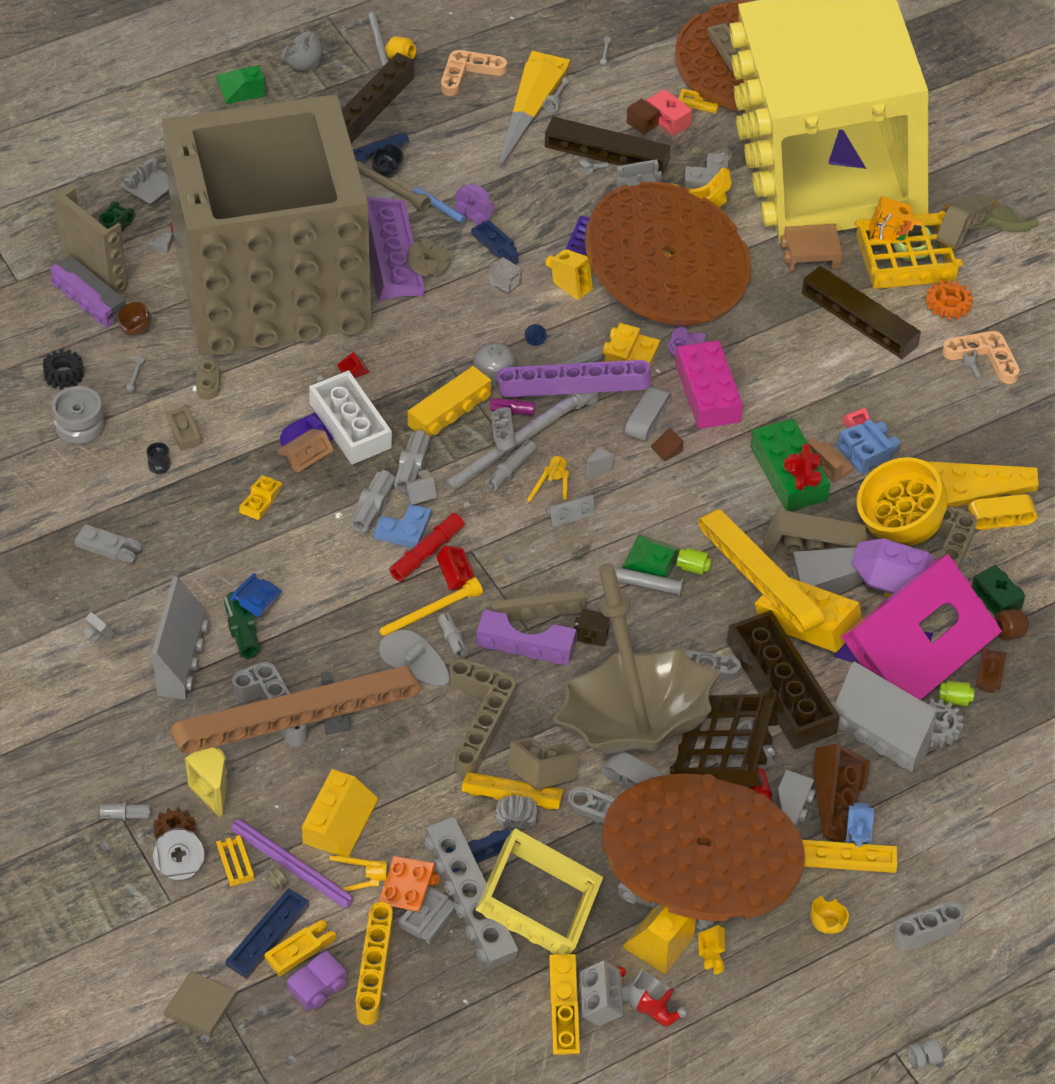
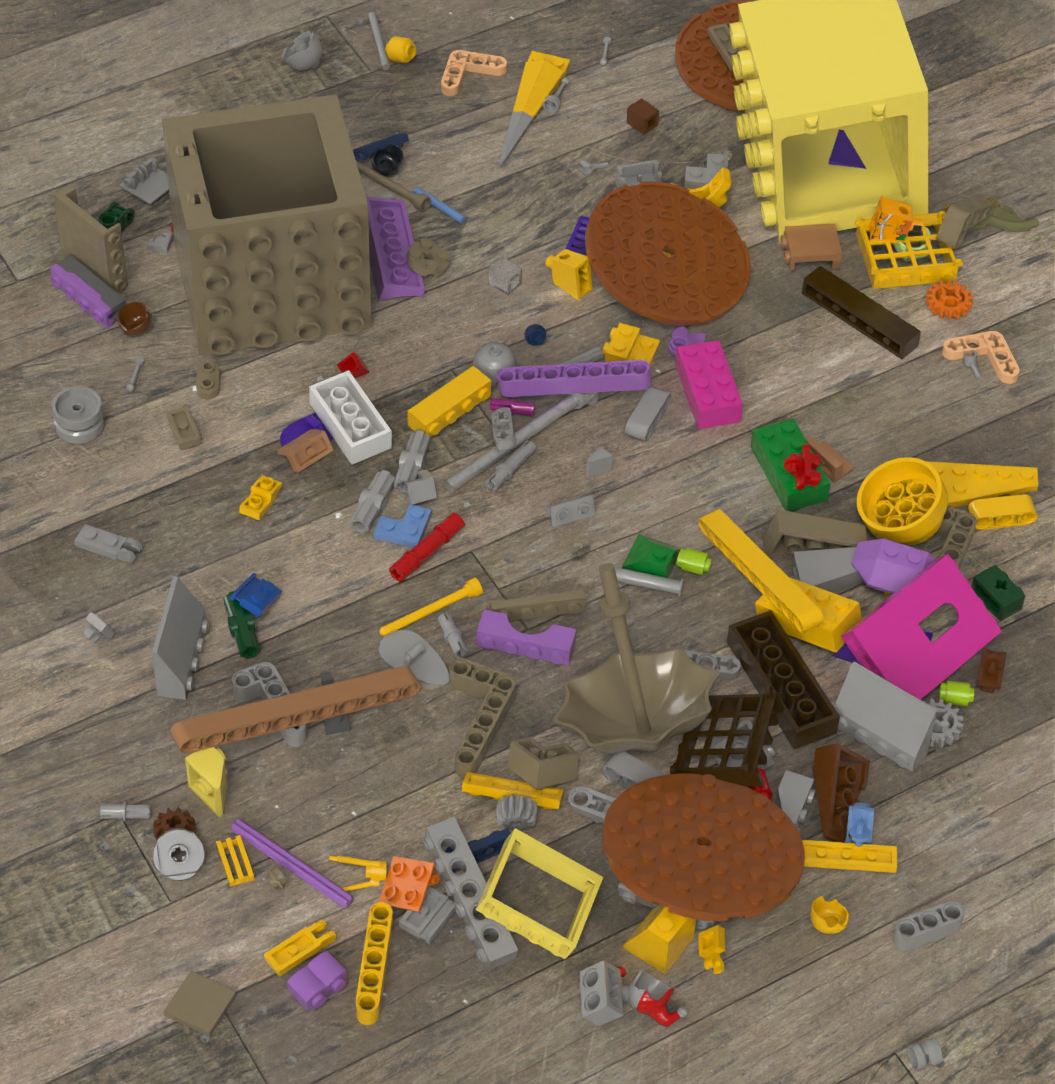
(63, 378): black tyre -> none
(158, 458): black wheel -> none
(242, 84): green slope -> none
(267, 933): dark blue plate -> none
(338, 814): yellow slope -> none
(377, 94): dark brown brick -> none
(454, 567): red slope -> none
(478, 211): medium lavender plate -> none
(496, 241): dark blue hinge -> none
(555, 470): yellow plant -> none
(564, 1004): yellow slope -> none
(592, 627): dark brown brick -> none
(603, 144): dark brown brick -> none
(668, 445): reddish brown slope -> none
(673, 114): coral brick -> none
(698, 102): yellow tile -> none
(856, 418): coral slope -> none
(867, 445): medium blue hips -> none
(1012, 624): reddish brown head -> none

